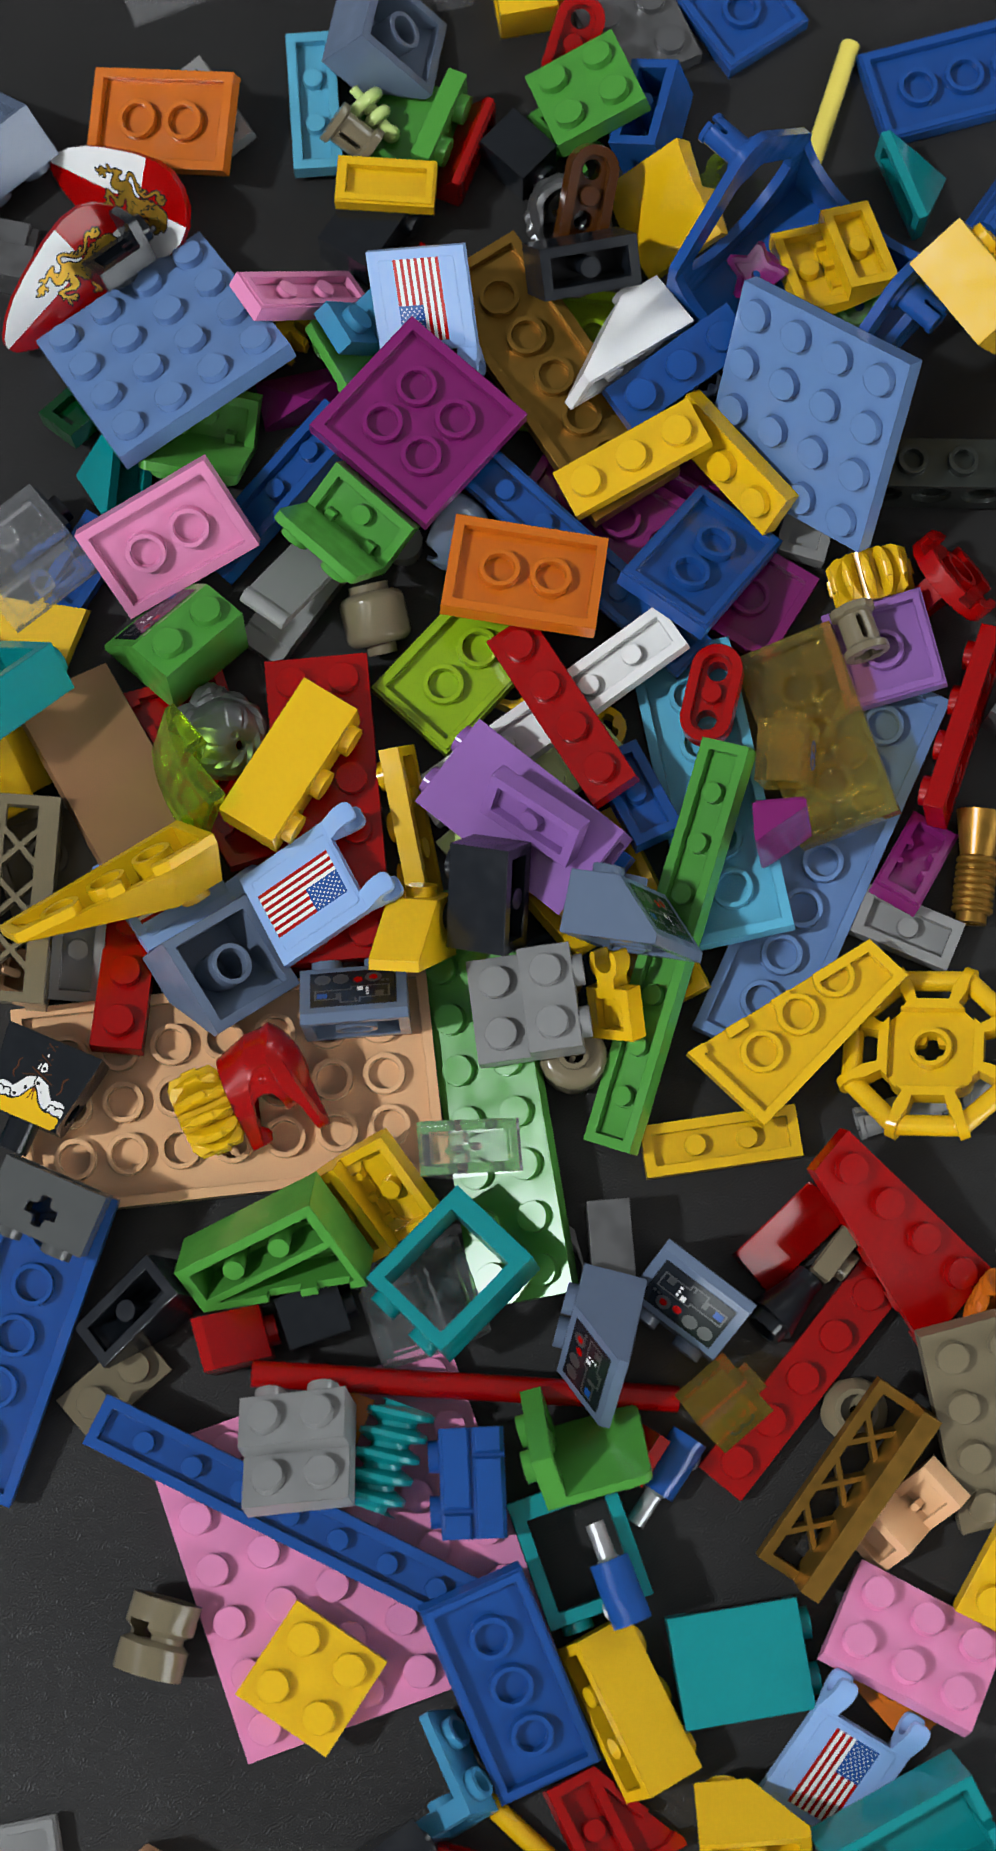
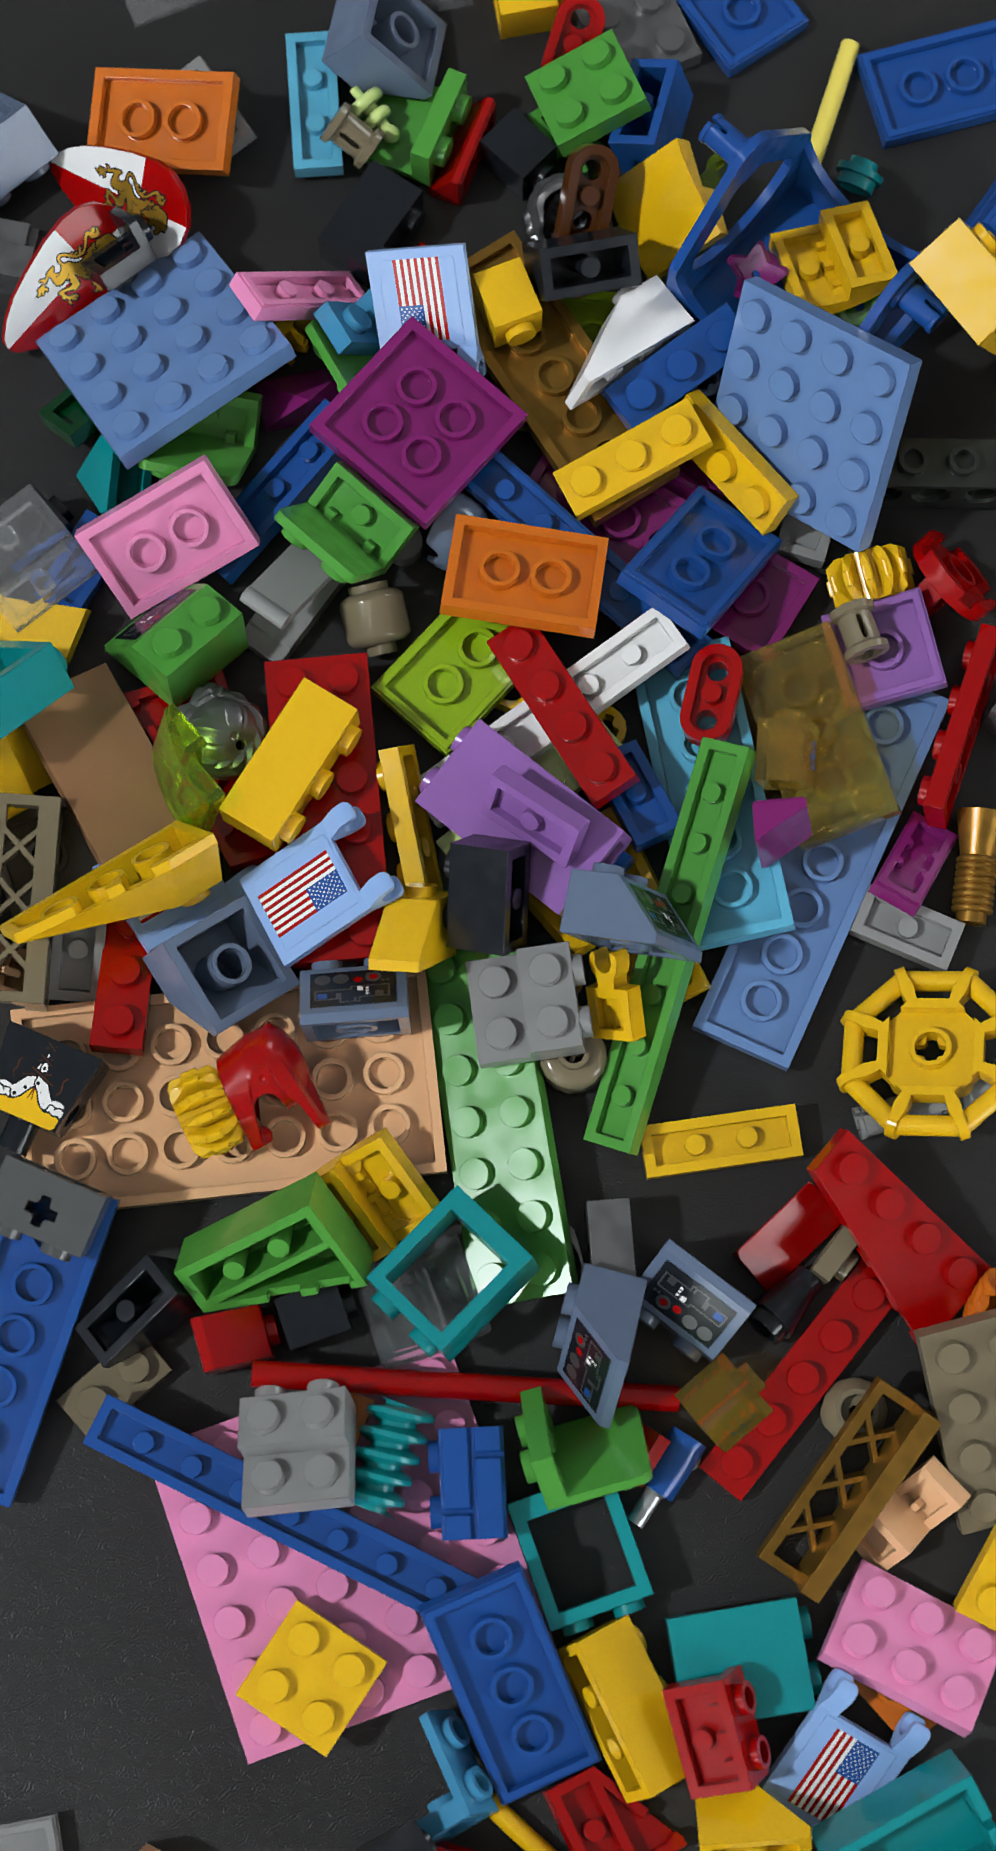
(157, 1637): dark tan wheel -> none
(386, 185): yellow tile -> none
(469, 1147): clear slope -> none
(507, 303): none -> yellow brick
(616, 1581): blue piece -> none
(717, 1733): none -> red bracket
(786, 1041): yellow wing -> none
(858, 176): none -> teal plate
(911, 181): teal slope -> none

